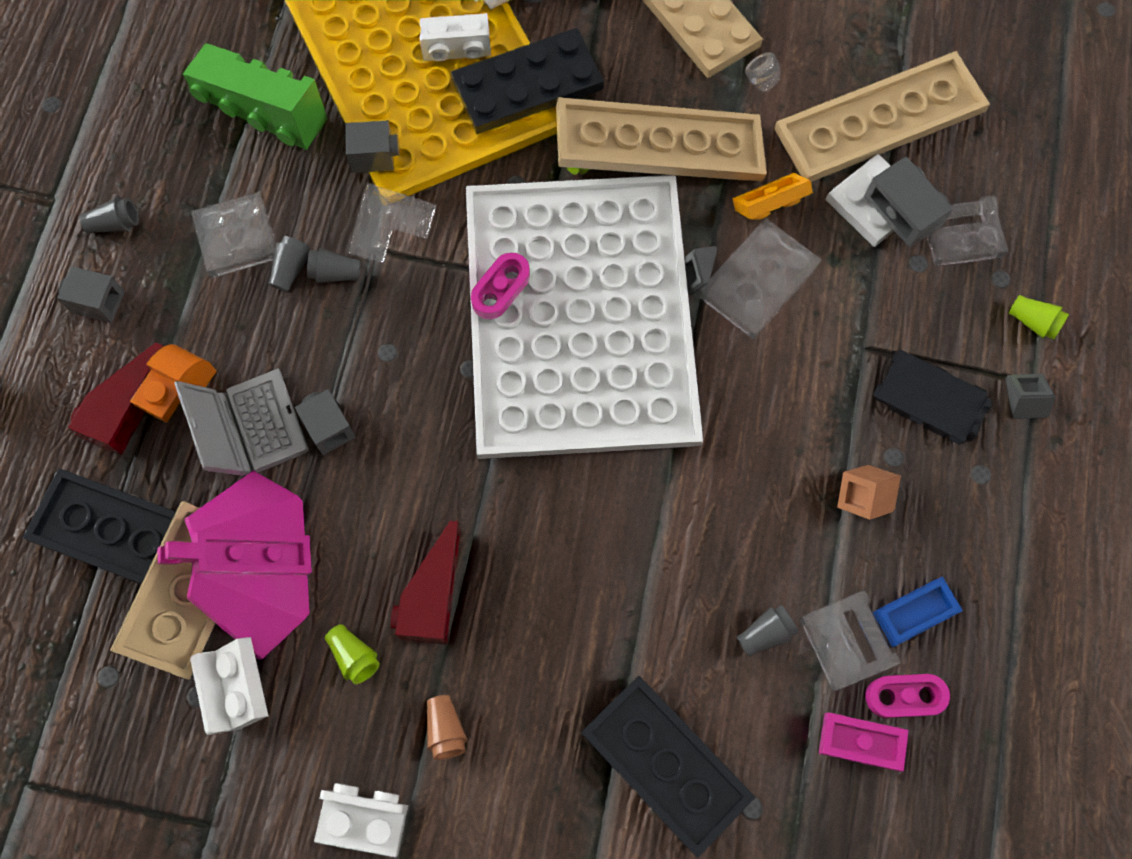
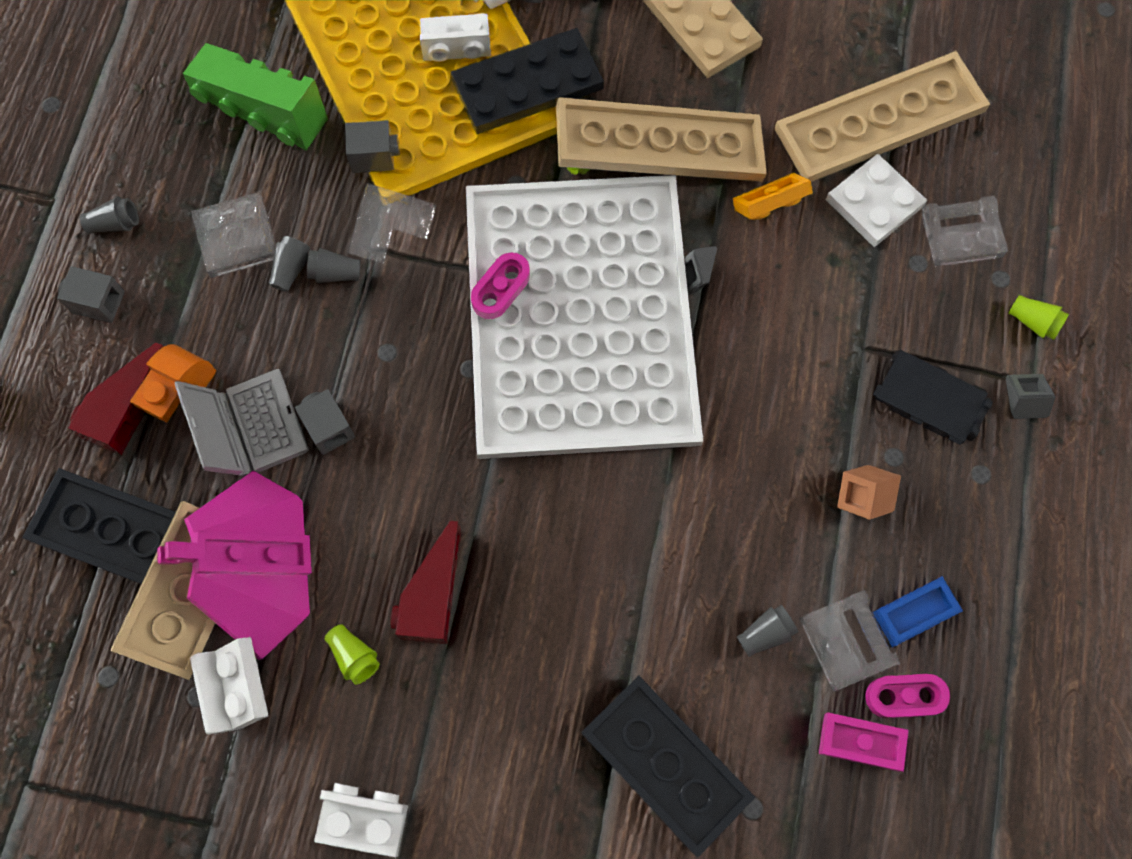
(444, 729): nougat cone -> none
(759, 278): clear plate -> none
(763, 68): clear tile -> none
(908, 201): dark grey brick -> none

